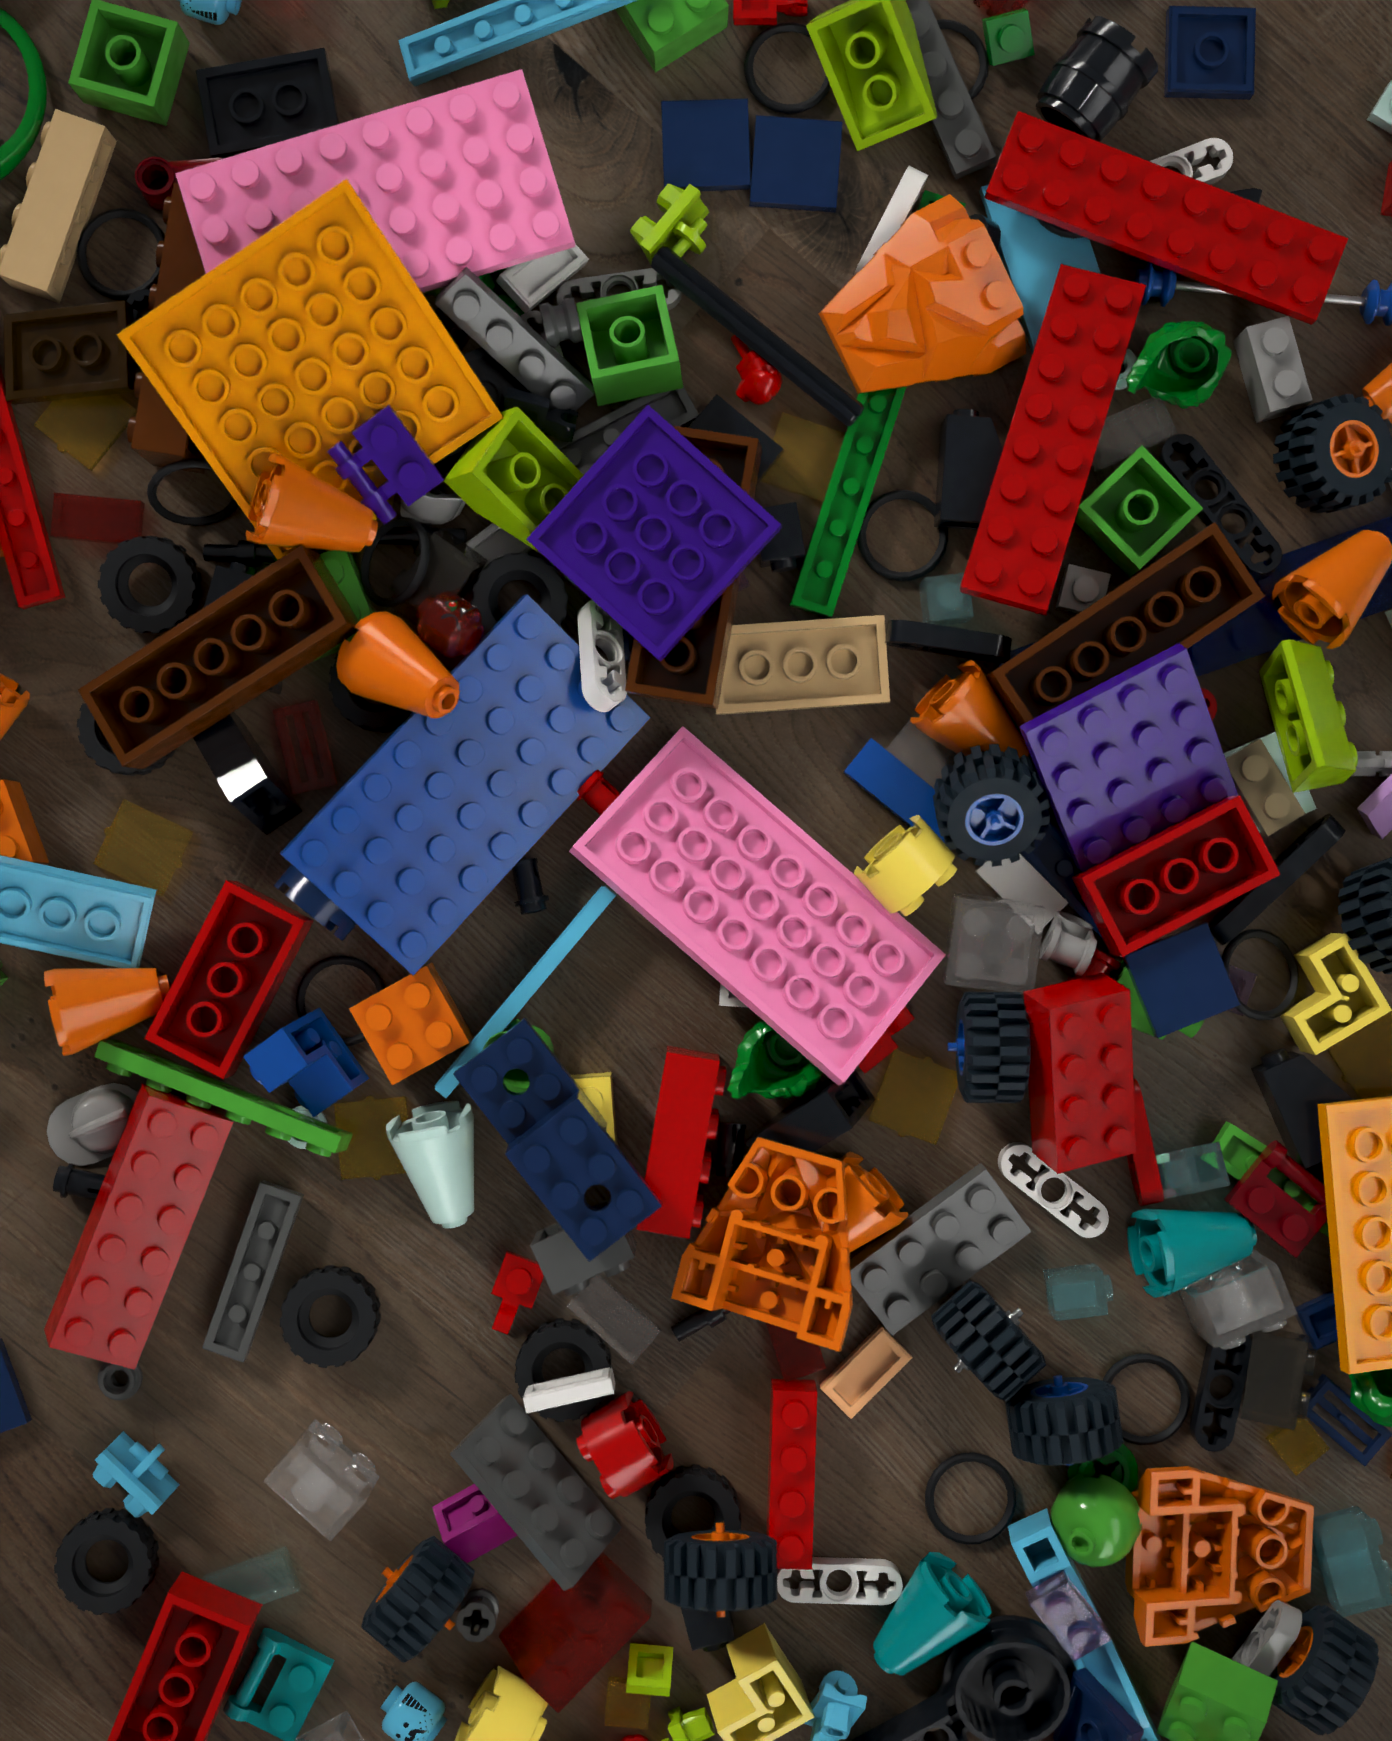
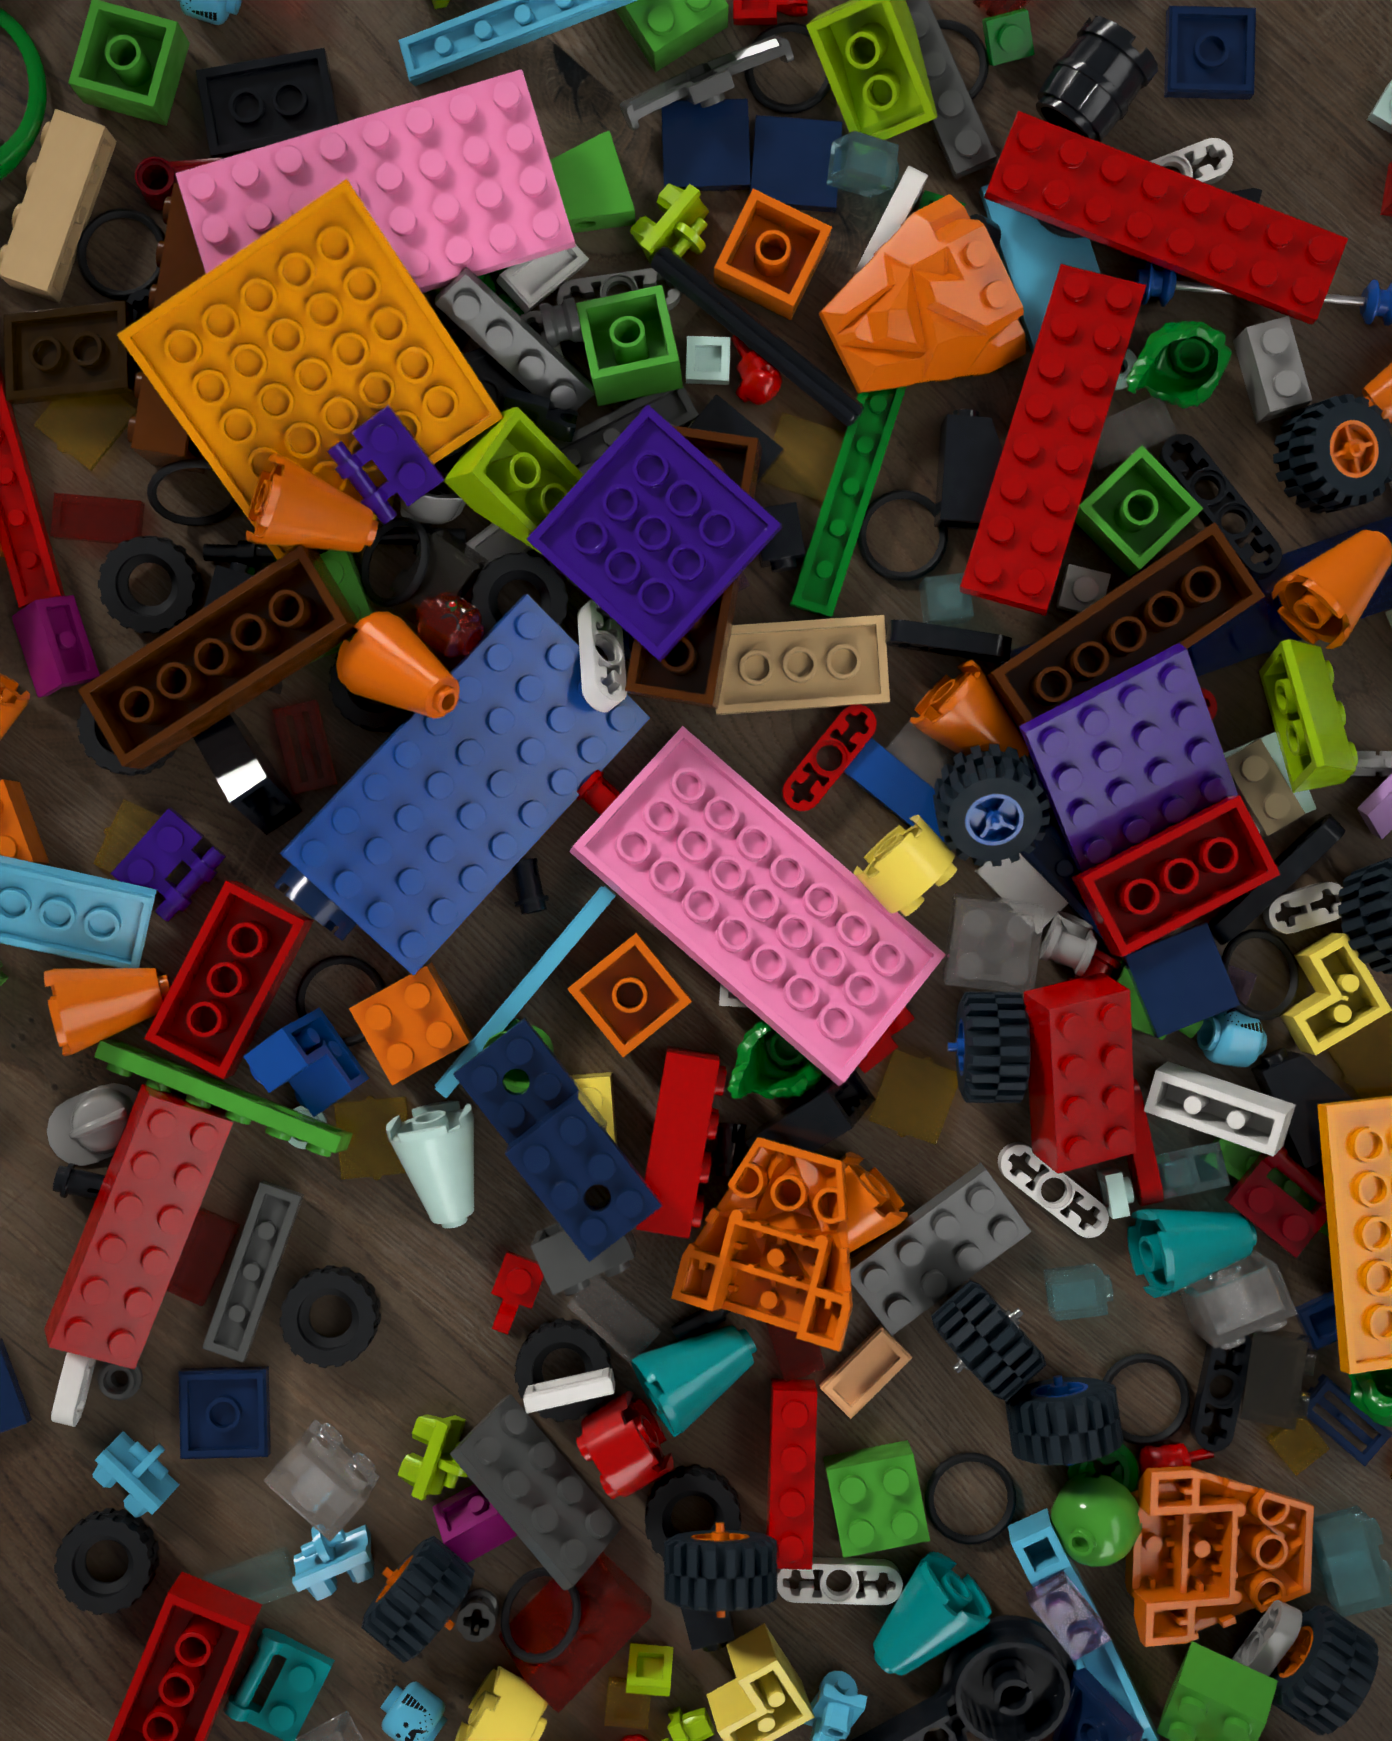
(55, 644): none -> magenta panel
(72, 1389): none -> white beam
(158, 855): none -> dark purple plate
(202, 1256): none -> clear red tile
(224, 1412): none -> dark blue tile
(325, 1559): none -> medium azure hips
(437, 1467): none -> lime hips
(505, 1615): none -> black tyre
(593, 186): none -> bright green torso
(630, 994): none -> orange brick
(693, 1374): none -> teal cone
(705, 81): none -> dark grey plate
(708, 360): none -> light aqua plate
(771, 254): none -> orange brick
(858, 740): none -> red beam
(863, 164): none -> clear light blue brick
(876, 1498): none -> bright green brick
(1115, 1192): none -> light aqua plate
(1170, 1456): none -> red piece
(1219, 1108): none -> white brick
(1232, 1039): none -> medium azure head
(1309, 917): none -> white beam

